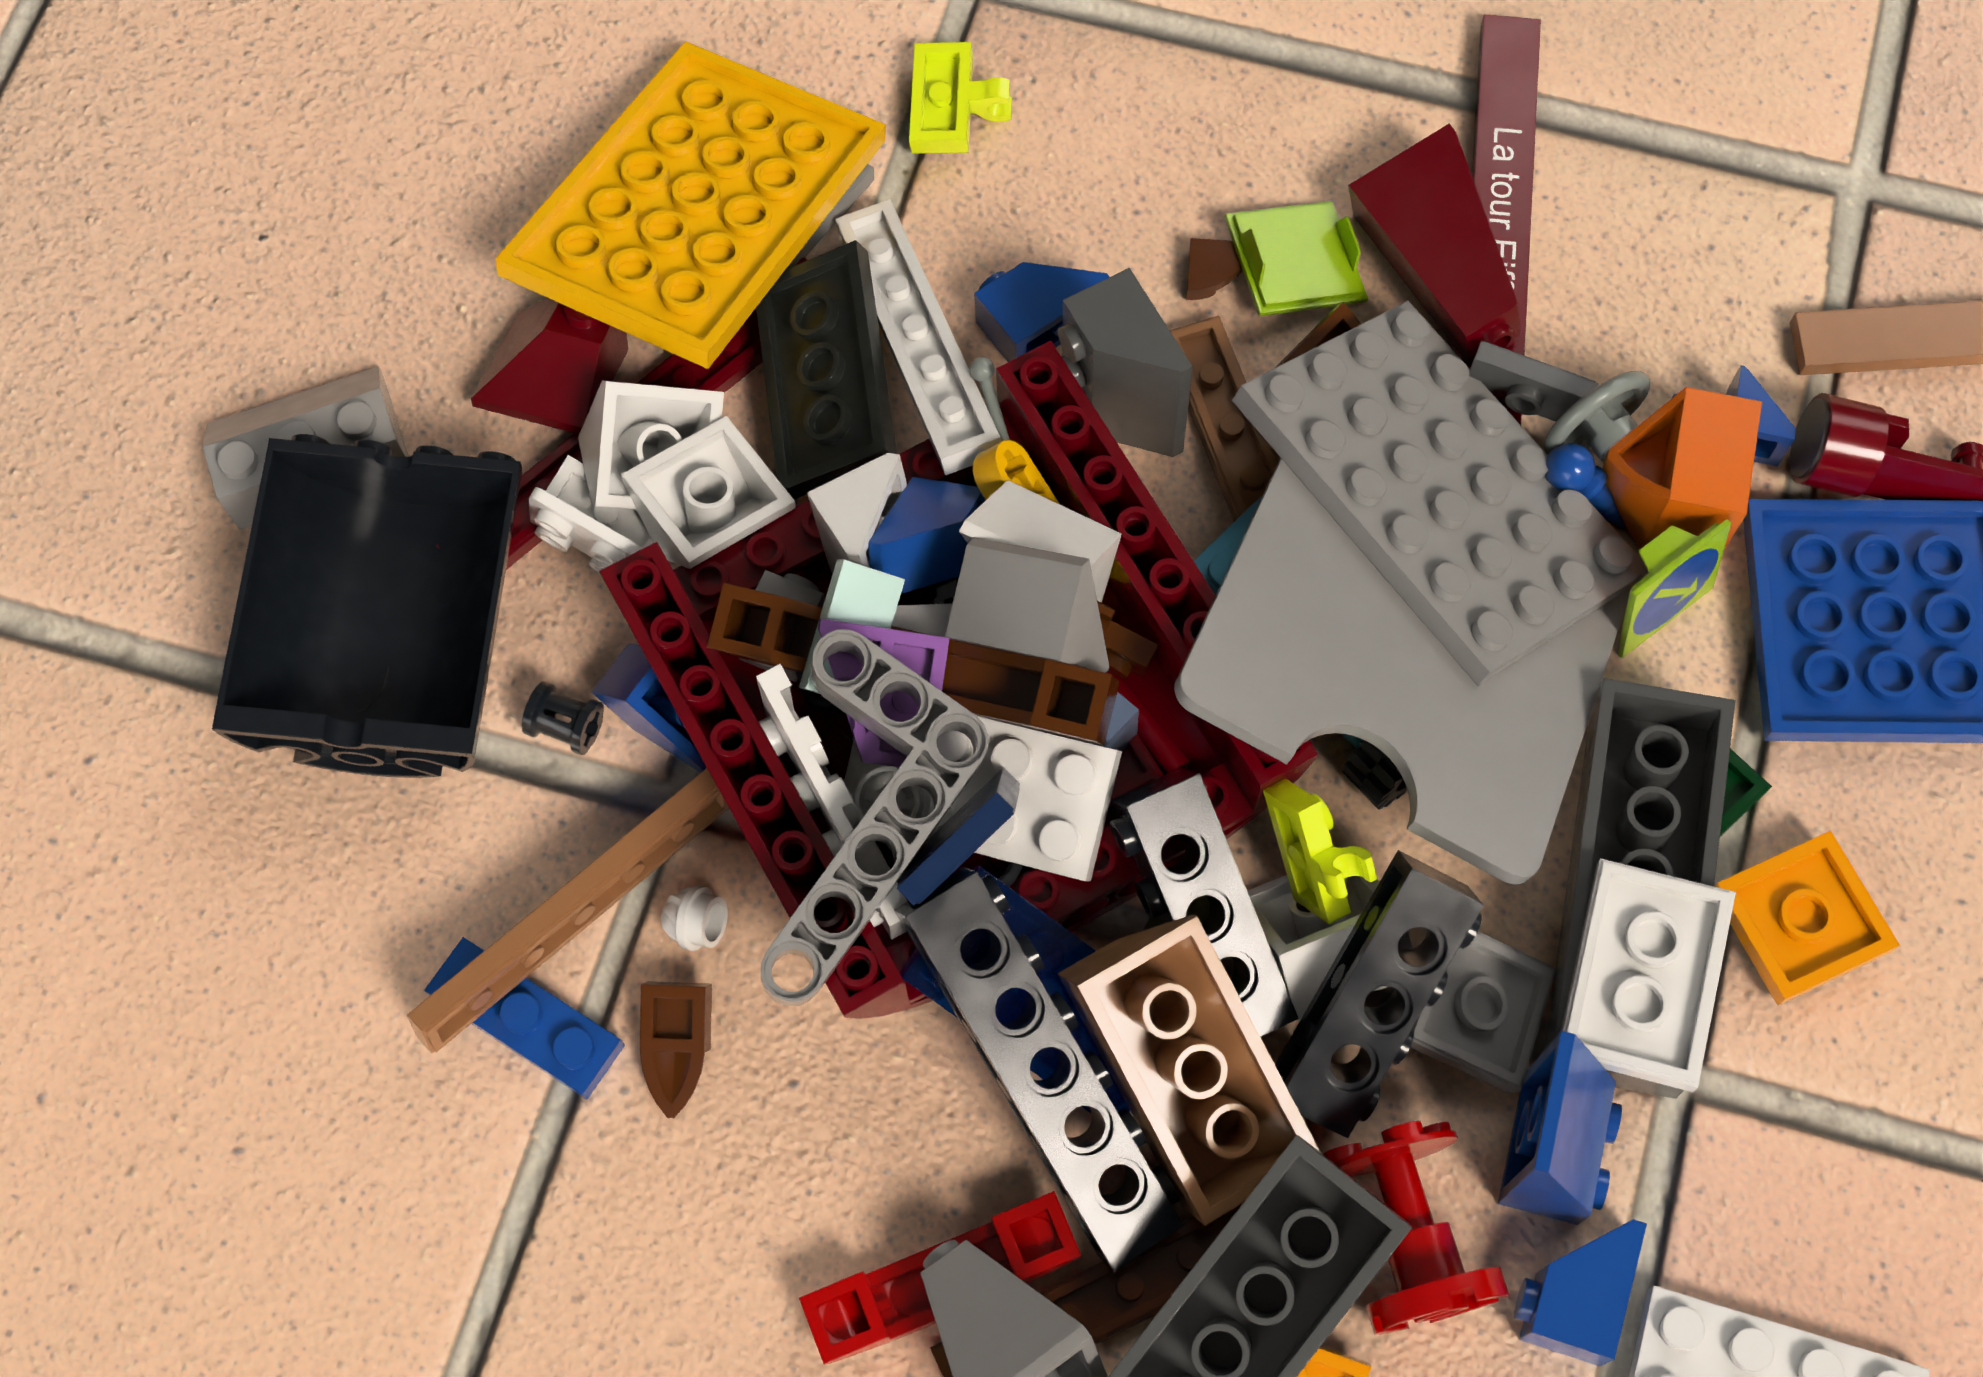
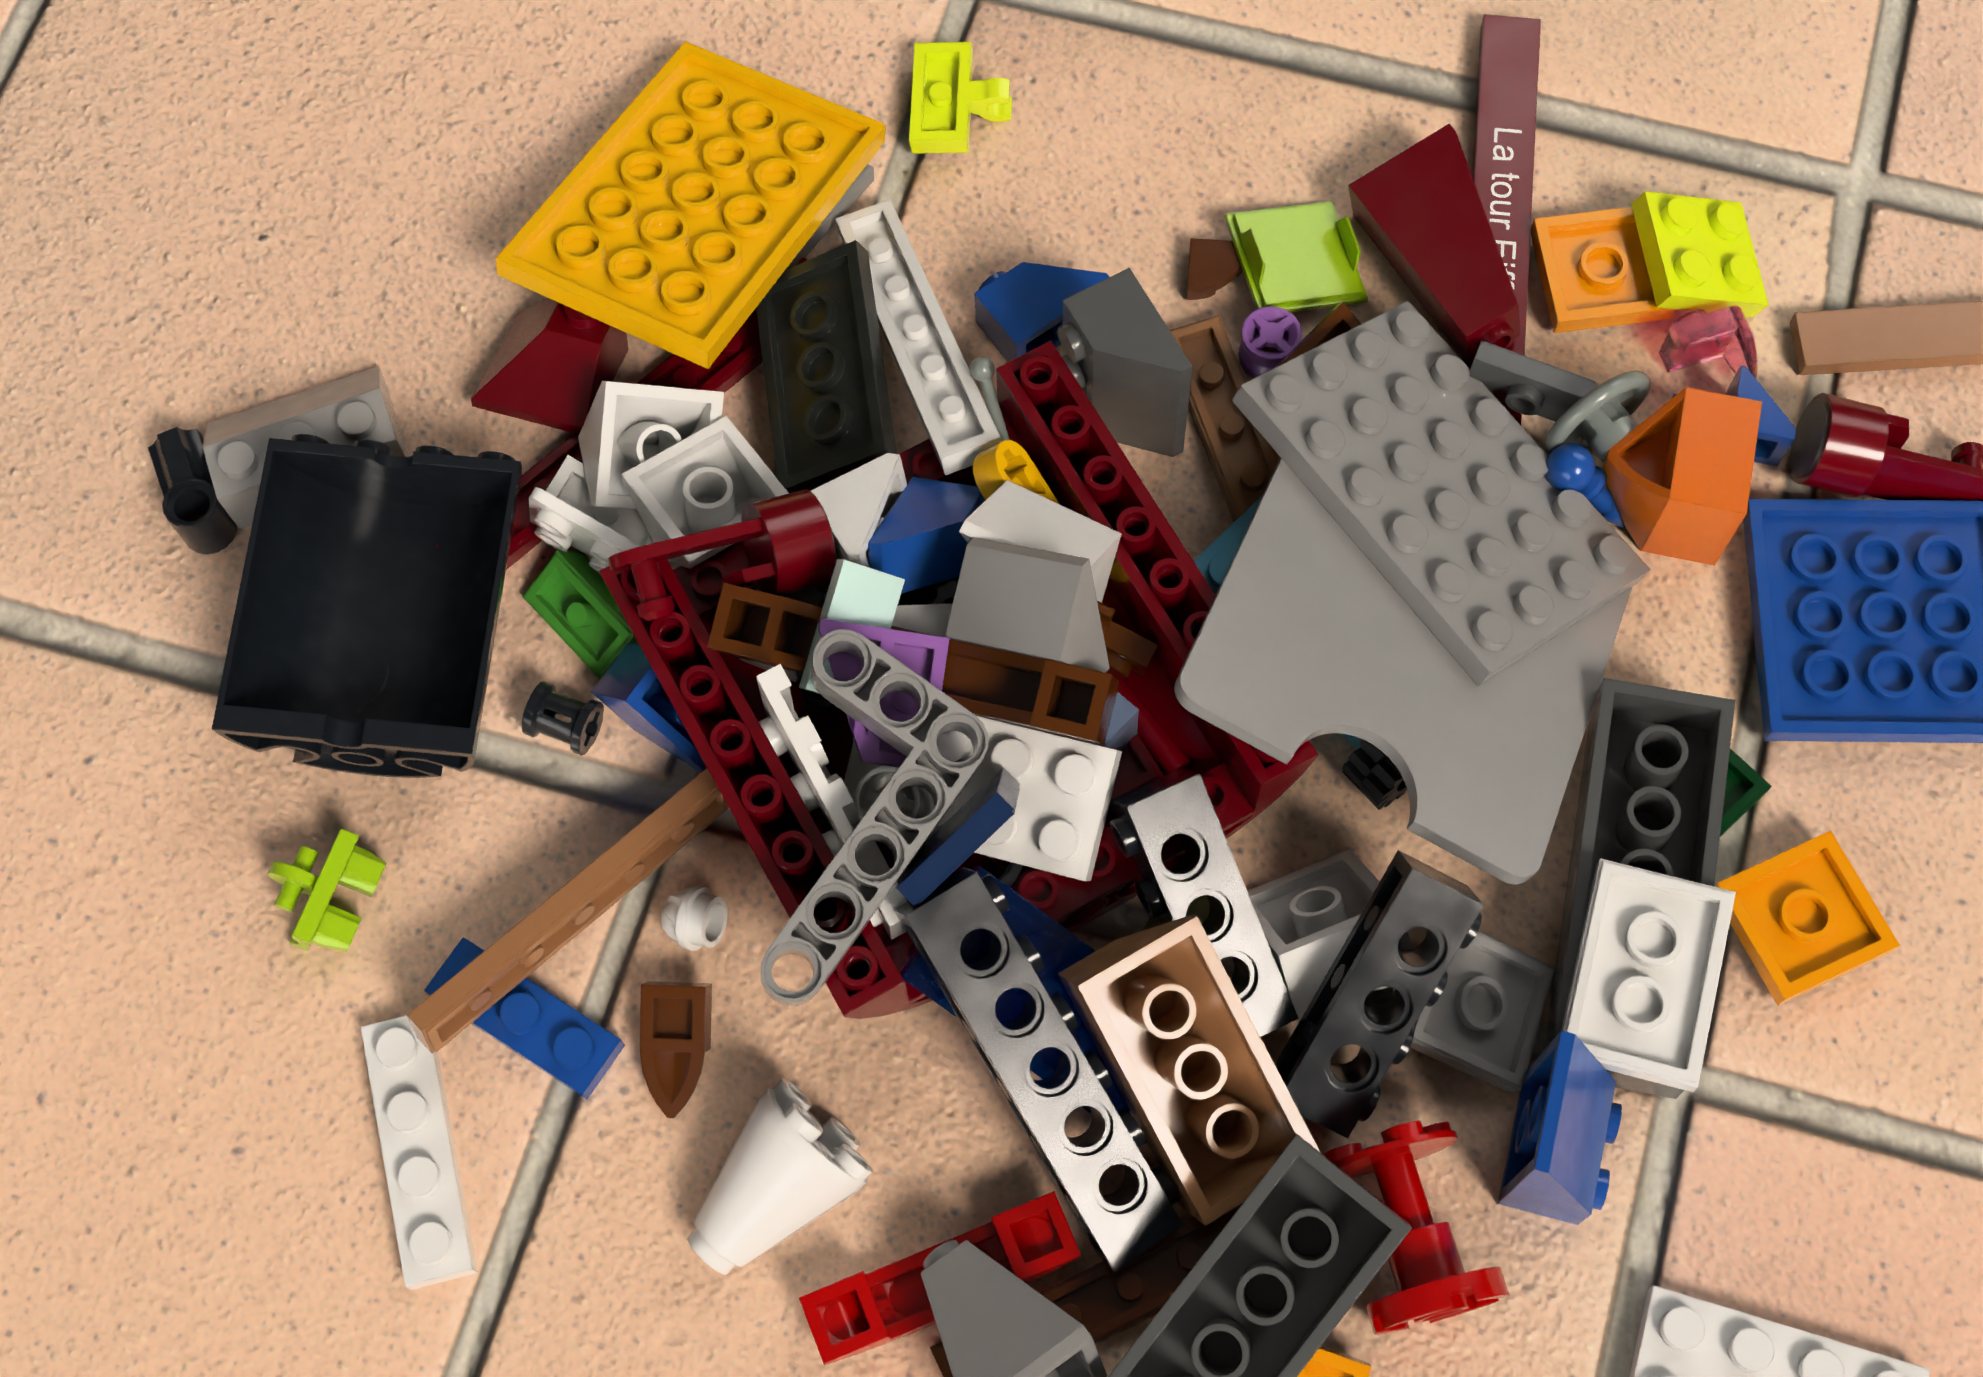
(190, 491): none -> black piece
(344, 866): none -> lime hips
(418, 1155): none -> white plate
(580, 609): none -> bright green slope
(776, 1180): none -> white cone
(783, 540): none -> dark red piece
(1267, 328): none -> medium lavender wheel
(1311, 862): neon yellow plate -> none
(1583, 1297): blue slope -> none
(1594, 270): none -> light orange plate
(1680, 573): lime piece -> none
(1698, 253): none -> neon yellow plate
(1711, 335): none -> clear pink plate

